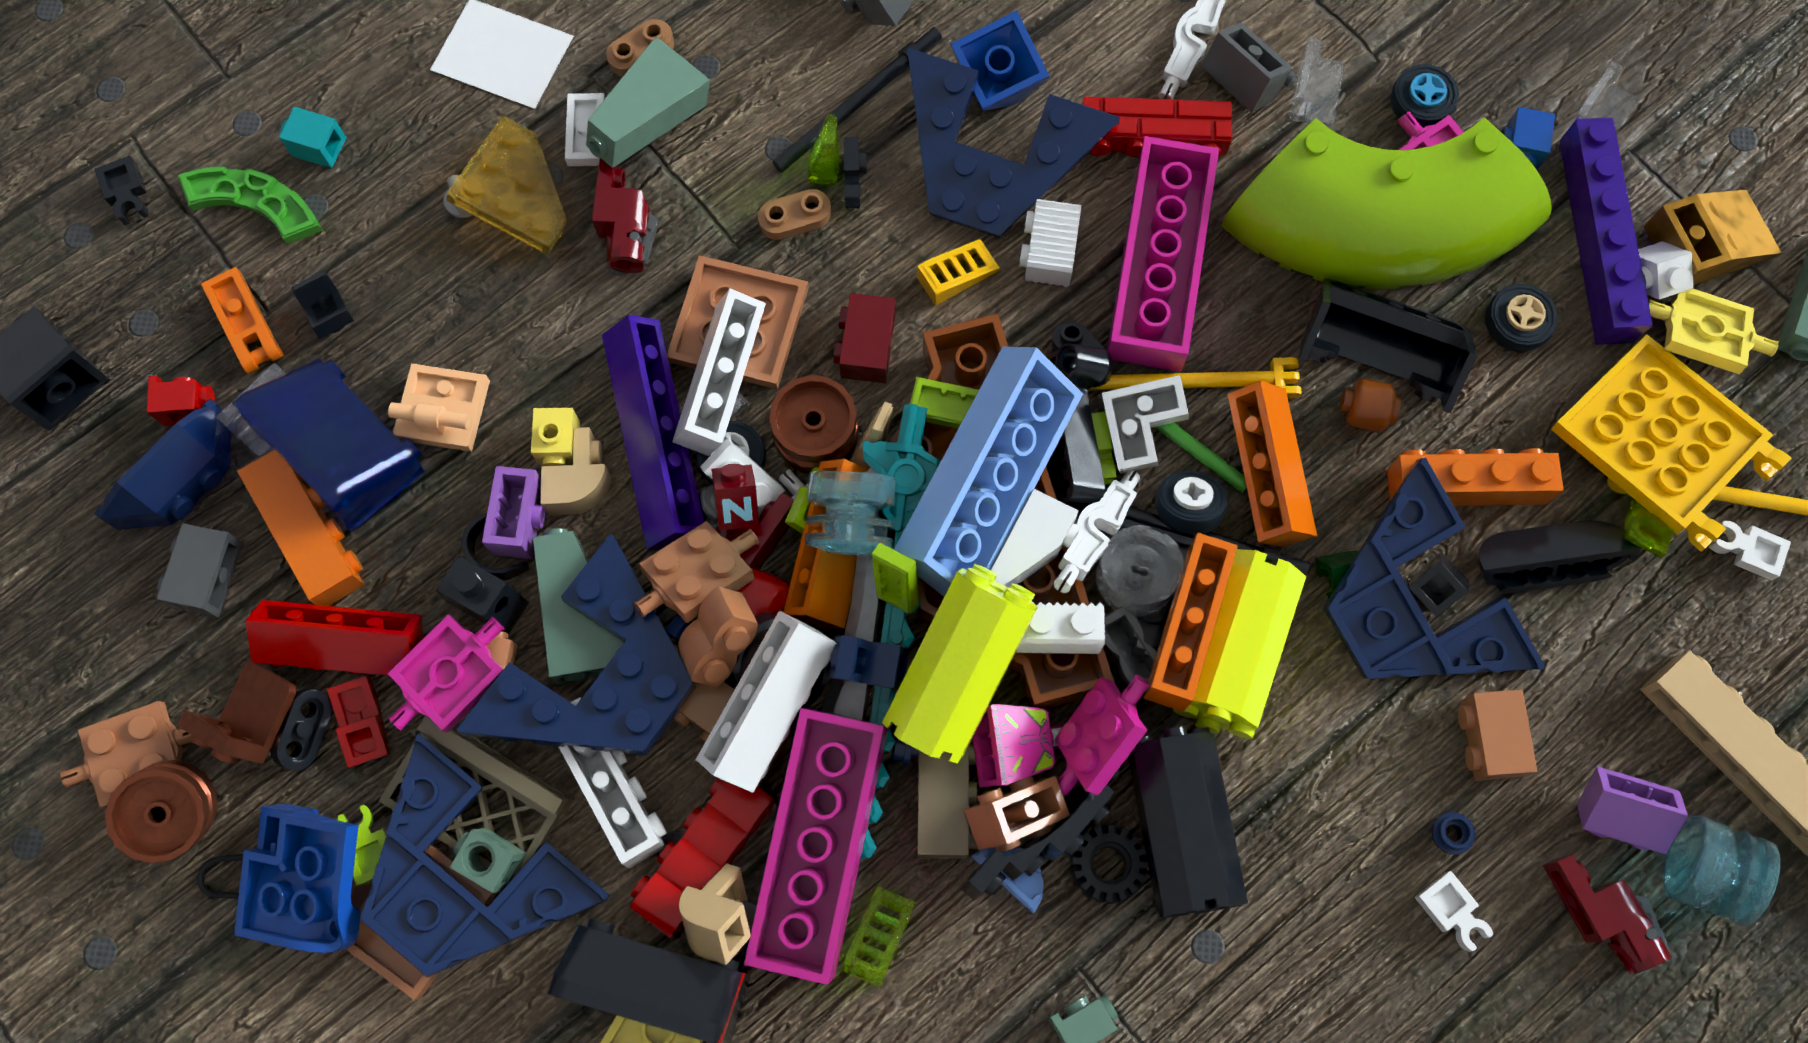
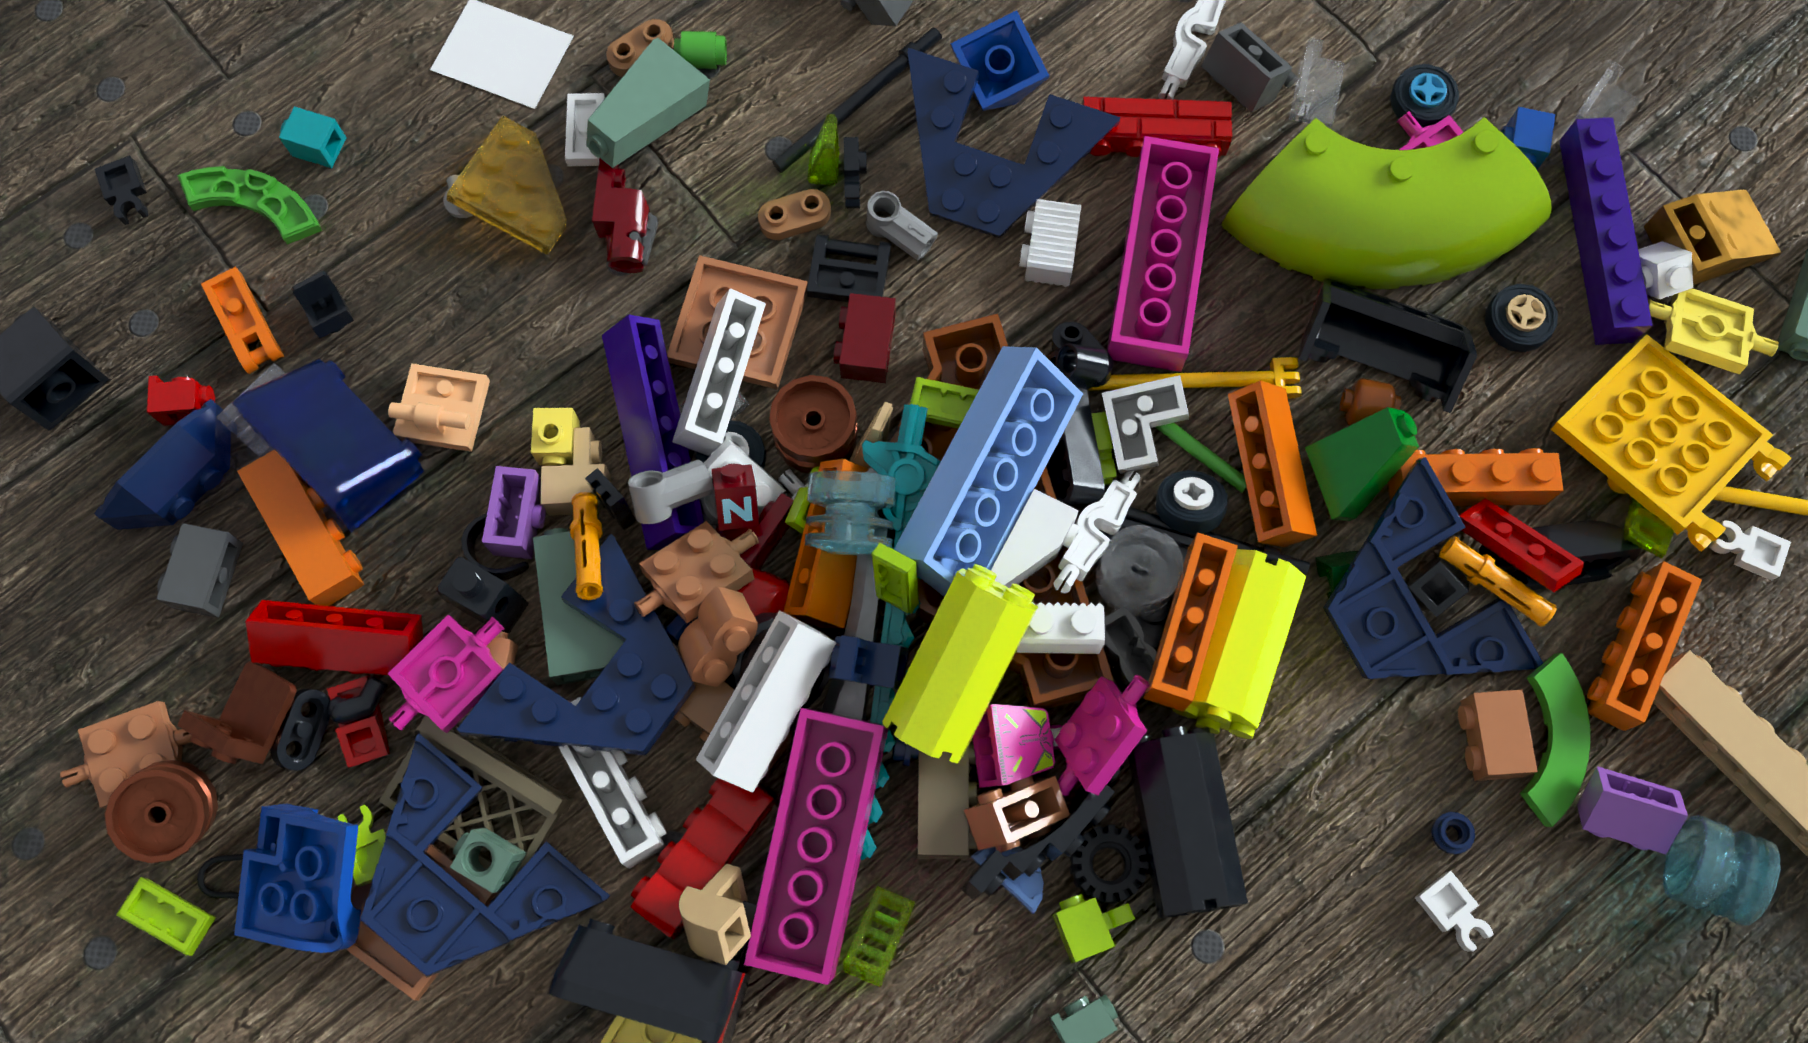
(166, 916): none -> lime plate
(360, 707): none -> black arm
(586, 532): none -> light orange pin
(610, 498): none -> black tile
(657, 493): none -> light grey piece
(702, 49): none -> bright green brick
(838, 278): none -> black plate
(901, 227): none -> light grey piece
(941, 292): yellow slope -> none
(1086, 928): none -> lime brick
(1361, 460): none -> green slope
(1484, 572): none -> light orange pin
(1521, 545): none -> red plate
(1568, 745): none -> bright green tile
(1610, 913): dark red plate -> none
(1643, 646): none -> orange brick

